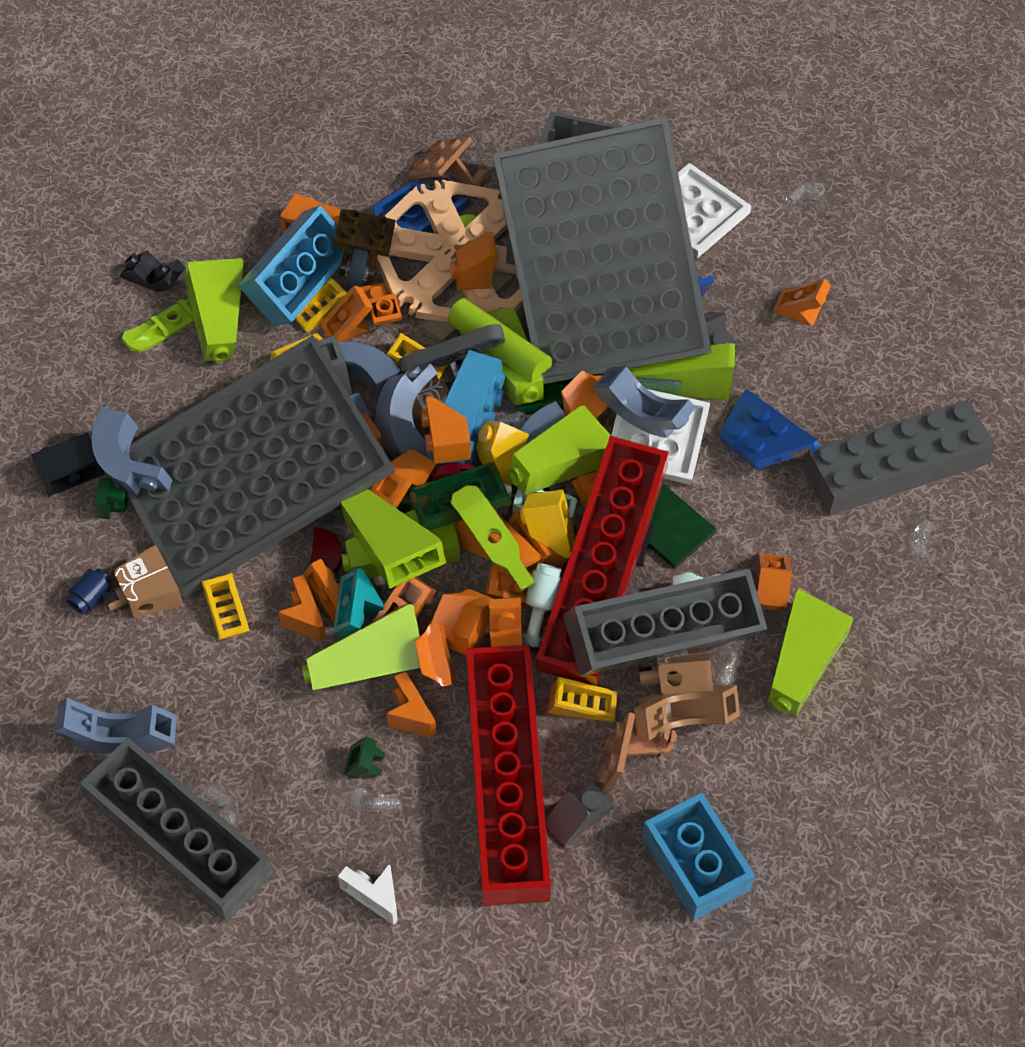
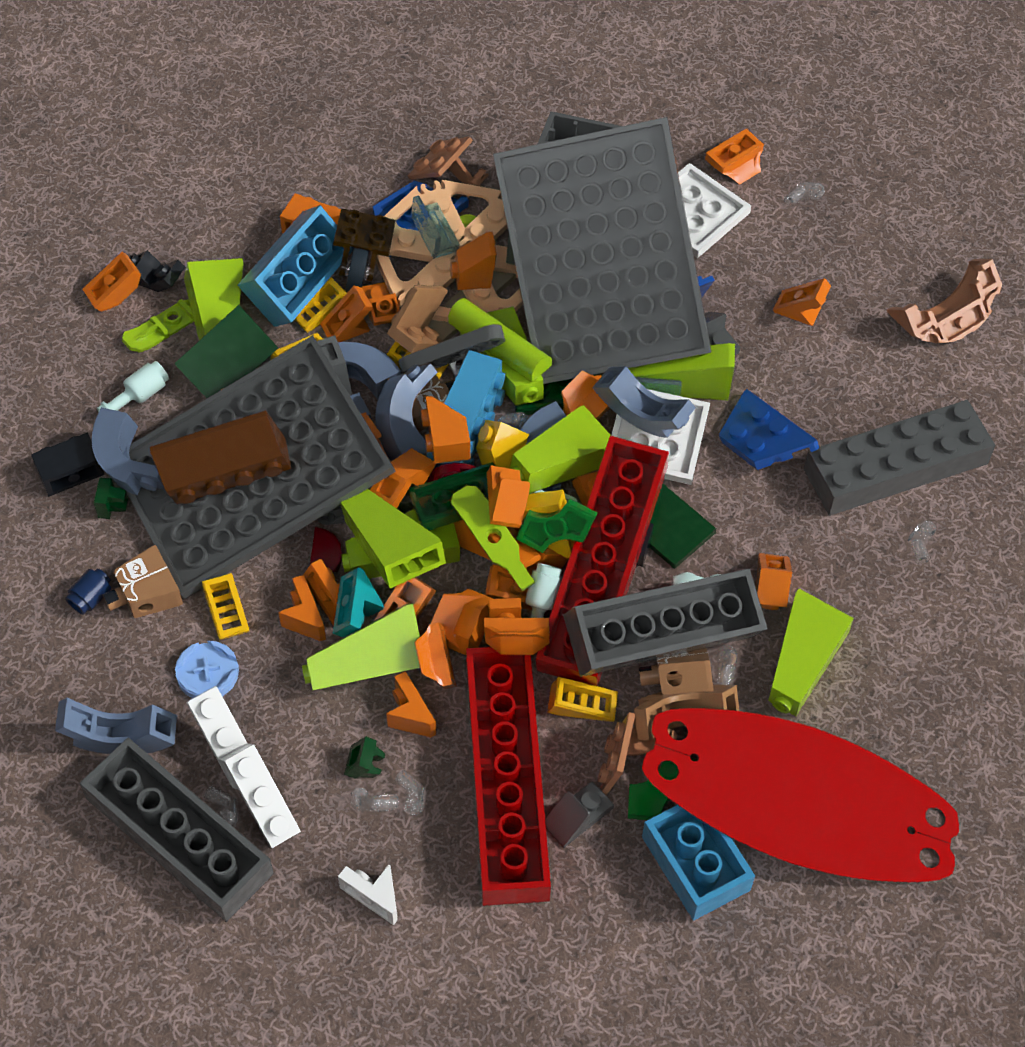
(113, 283): none -> orange slope
(139, 386): none -> light aqua piece
(205, 667): none -> light blue tile
(221, 457): none -> reddish brown slope
(226, 353): none -> dark green tile
(243, 767): none -> white bracket
(411, 323): none -> medium nougat bracket
(415, 793): none -> clear arm
(434, 228): none -> clear light blue panel
(506, 496): none -> orange slope
(516, 635): none -> orange slope
(569, 522): none -> green tile
(645, 799): none -> green tile
(737, 156): none -> orange slope
(802, 795): none -> red piece
(960, 312): none -> nougat windscreen

